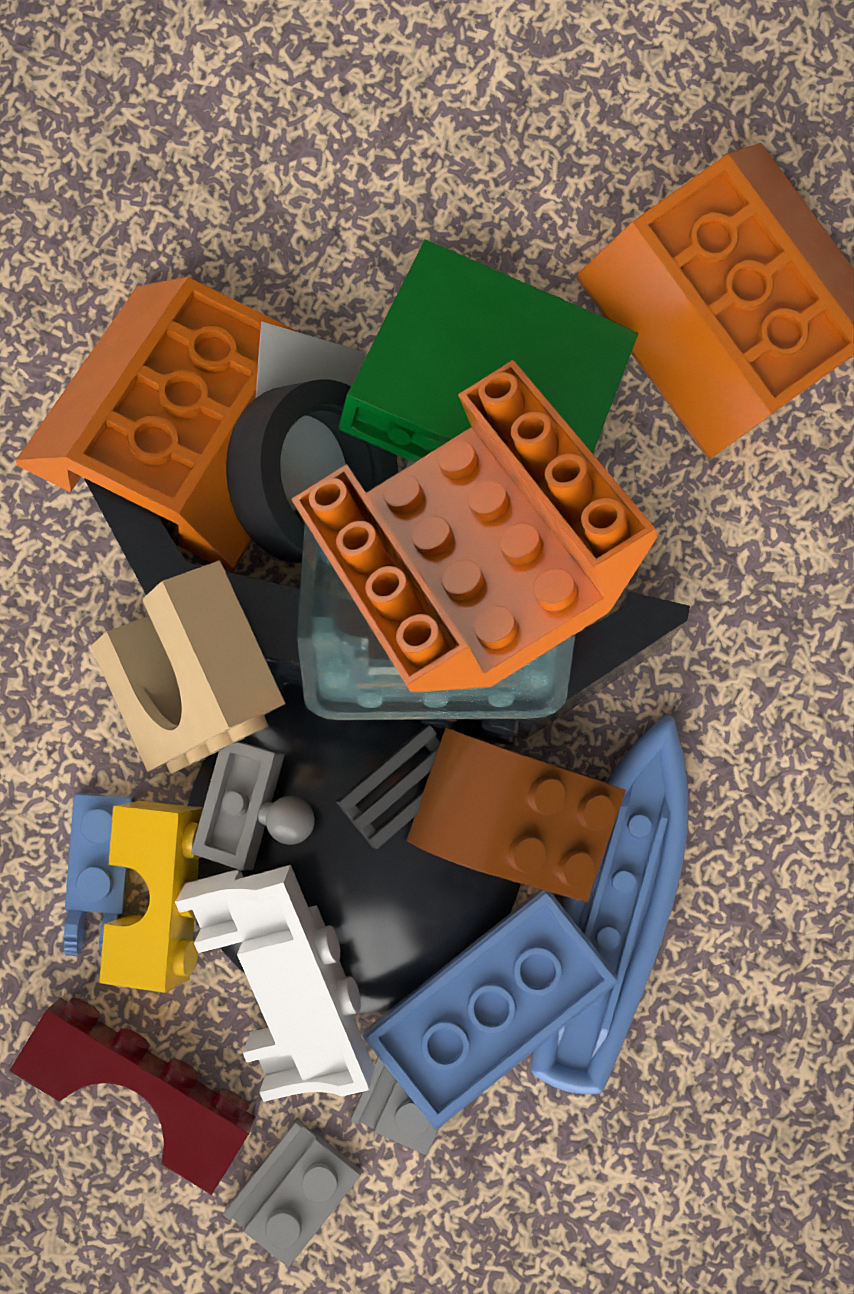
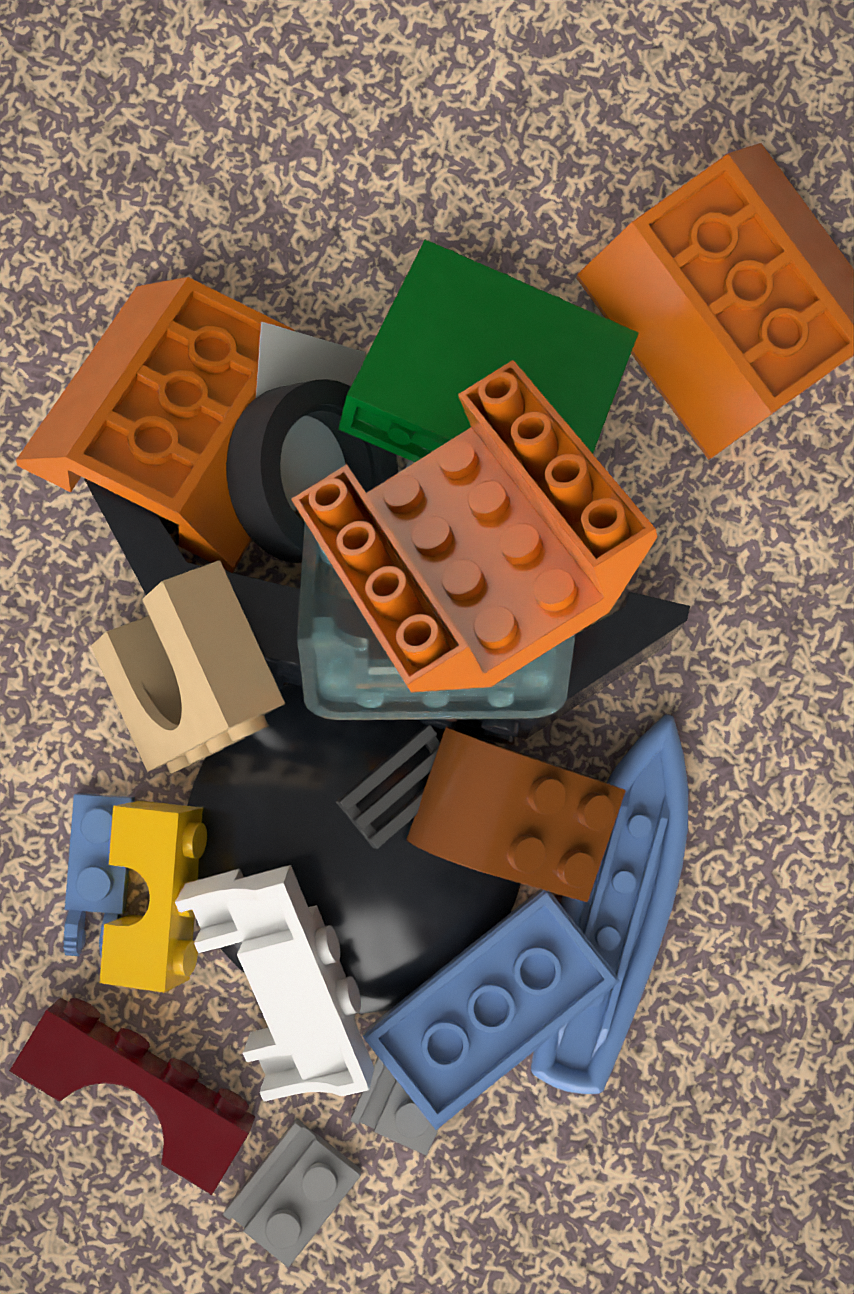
(242, 805): light grey plate -> none

